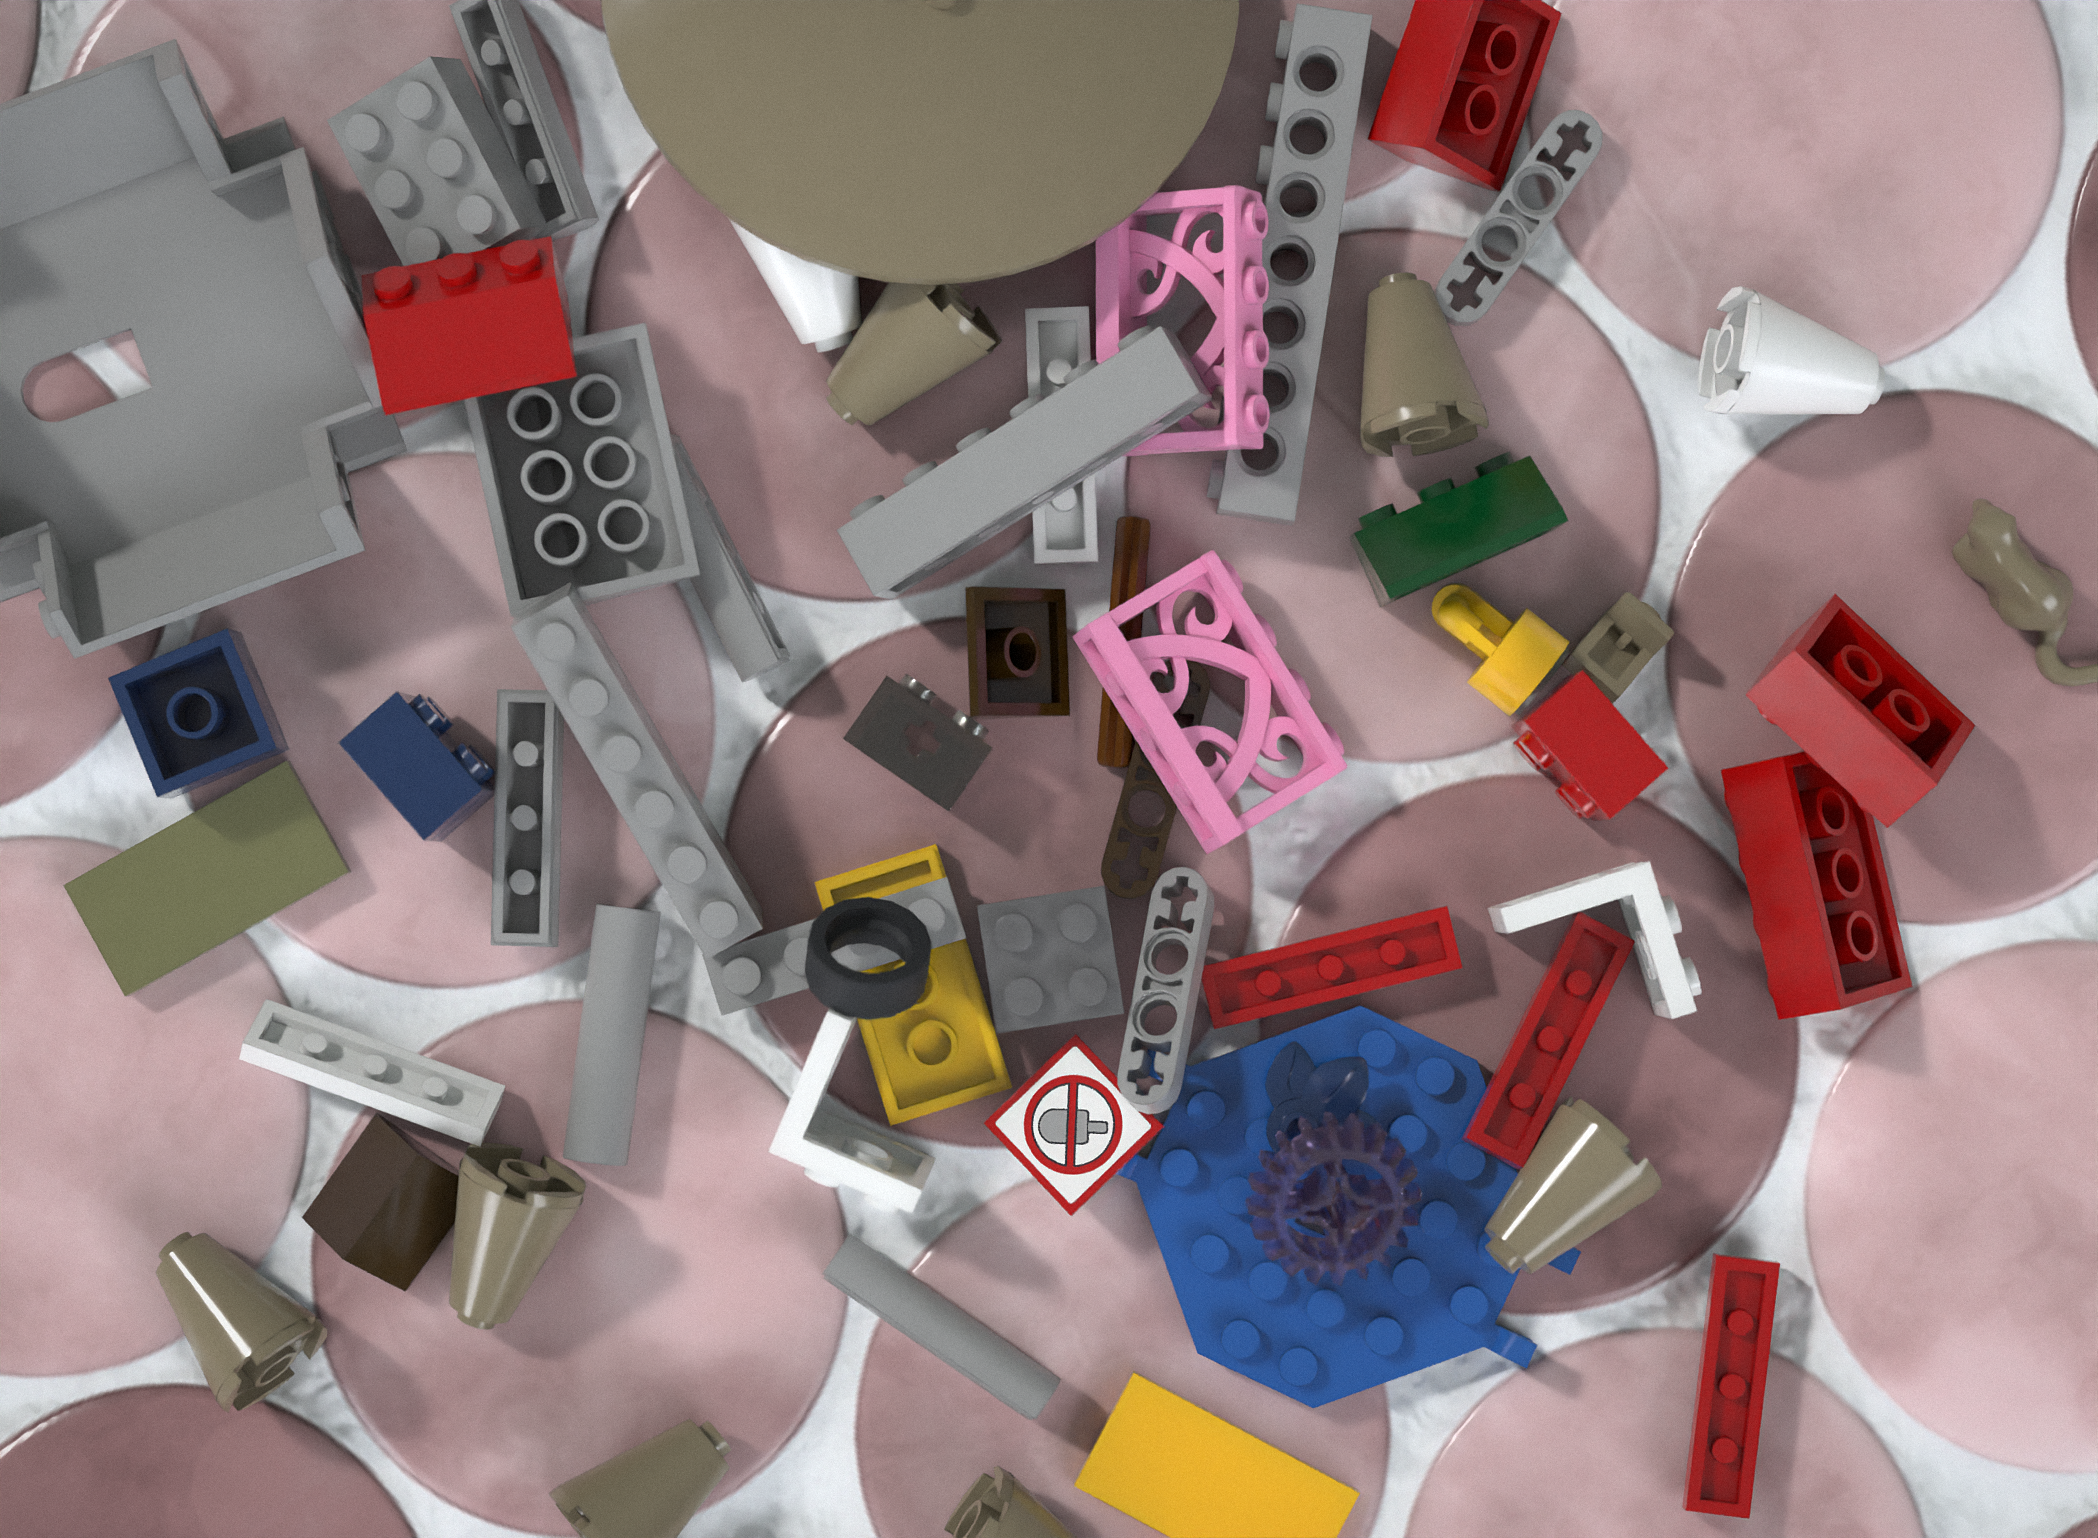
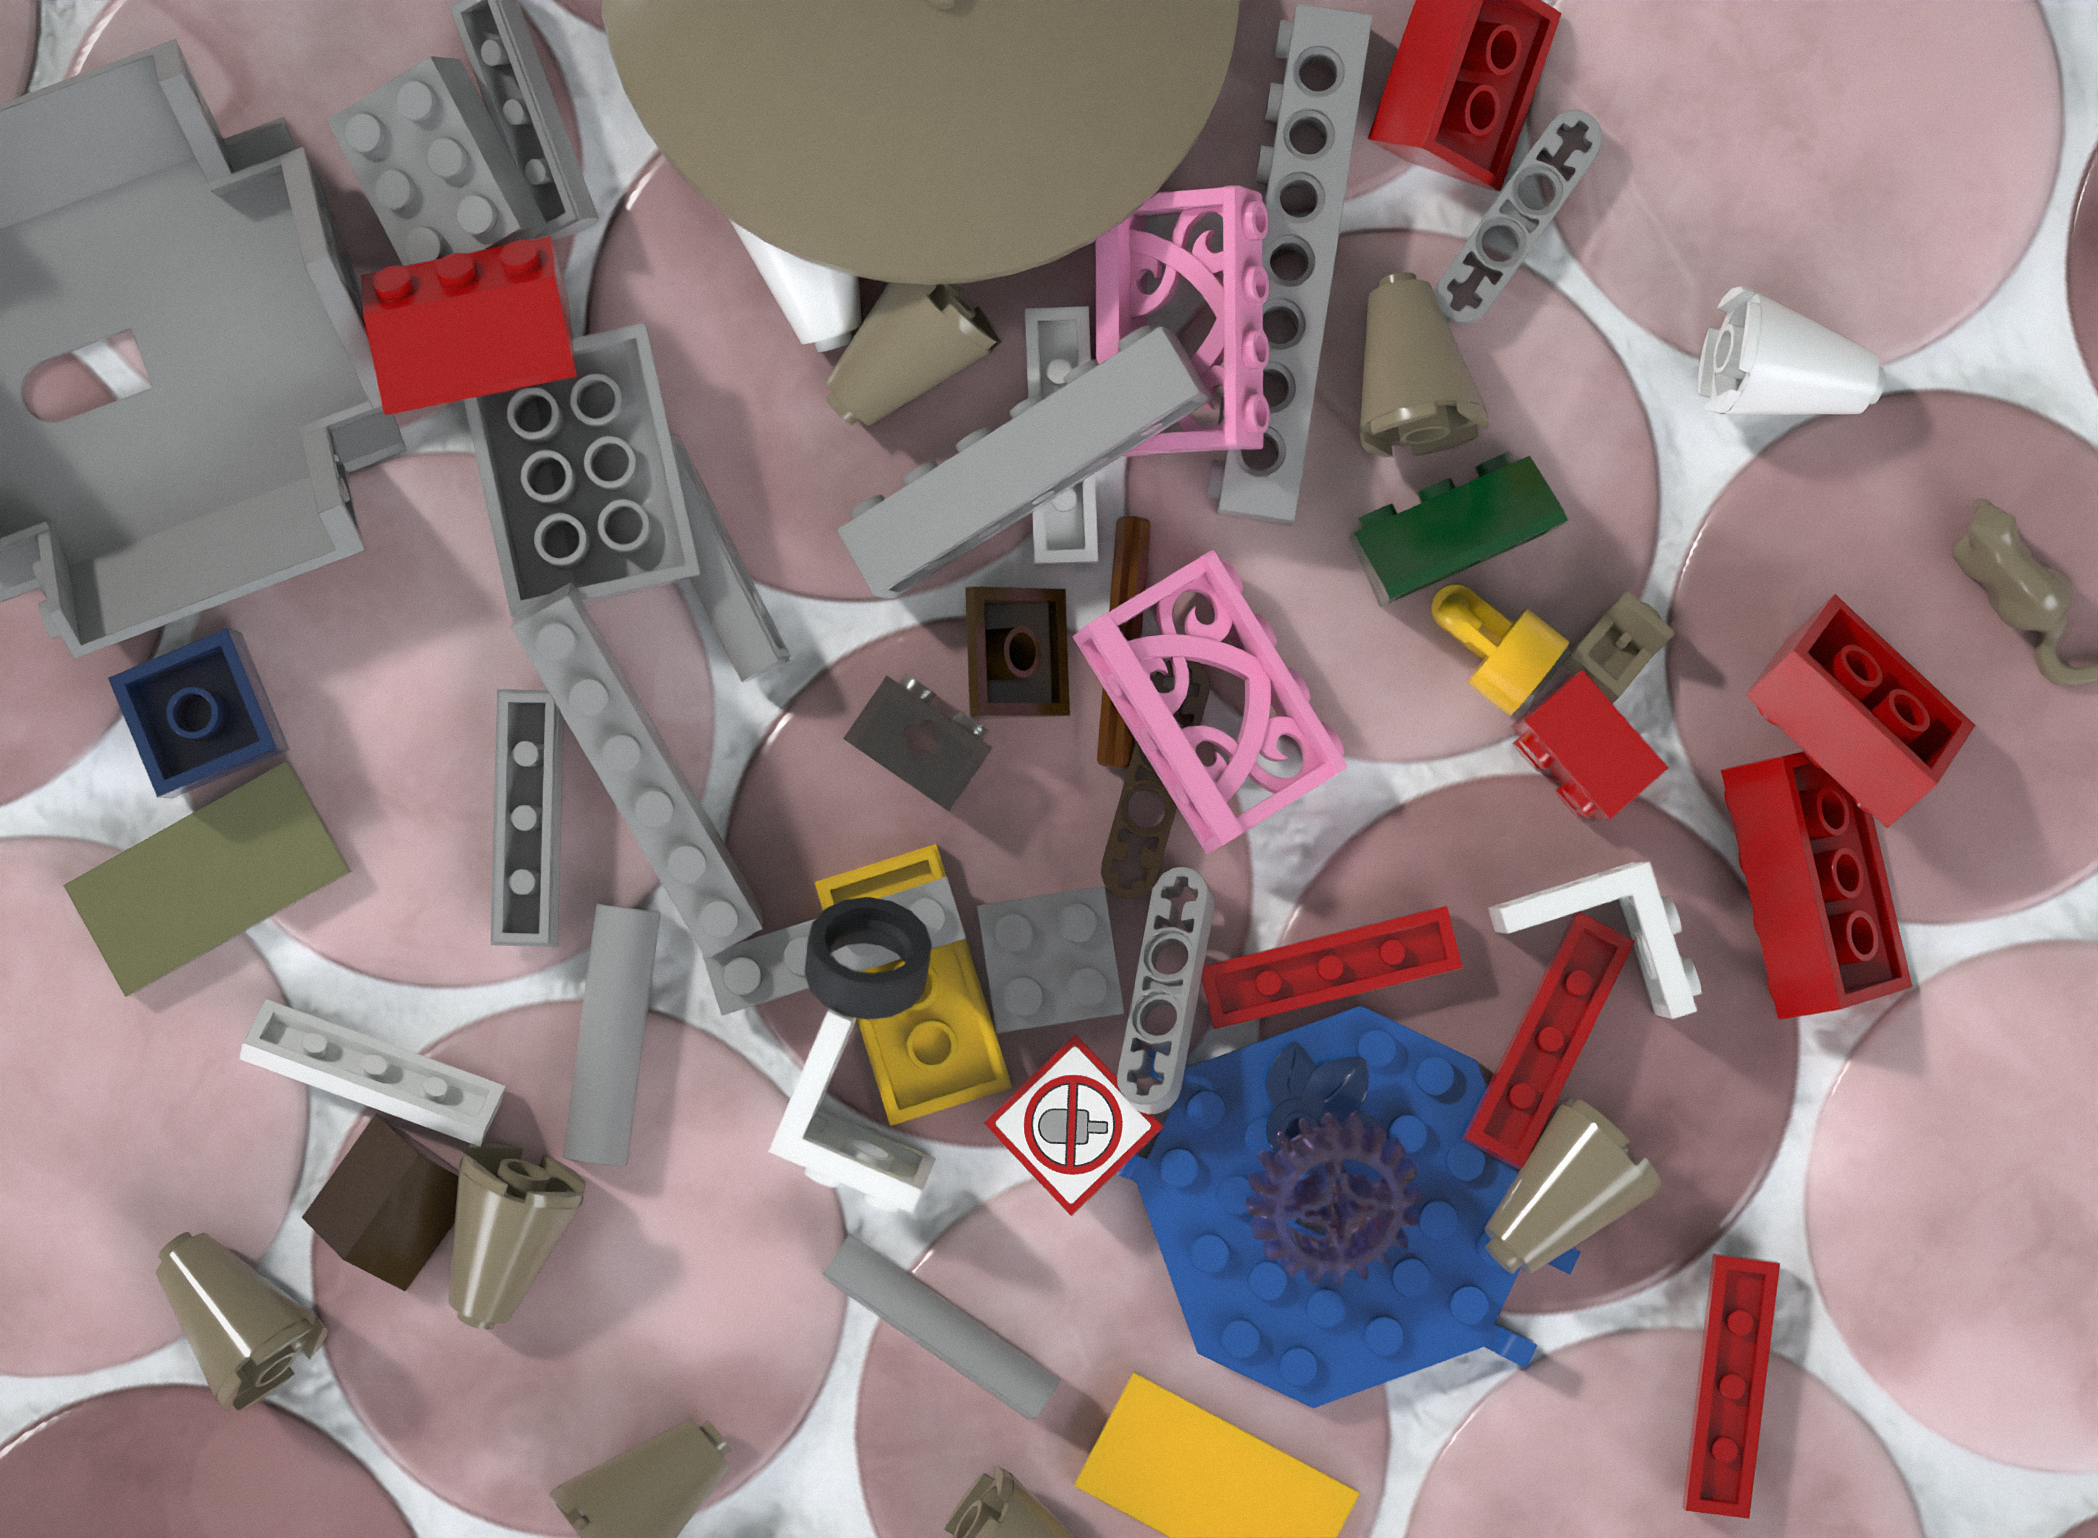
(420, 765): dark blue brick -> none

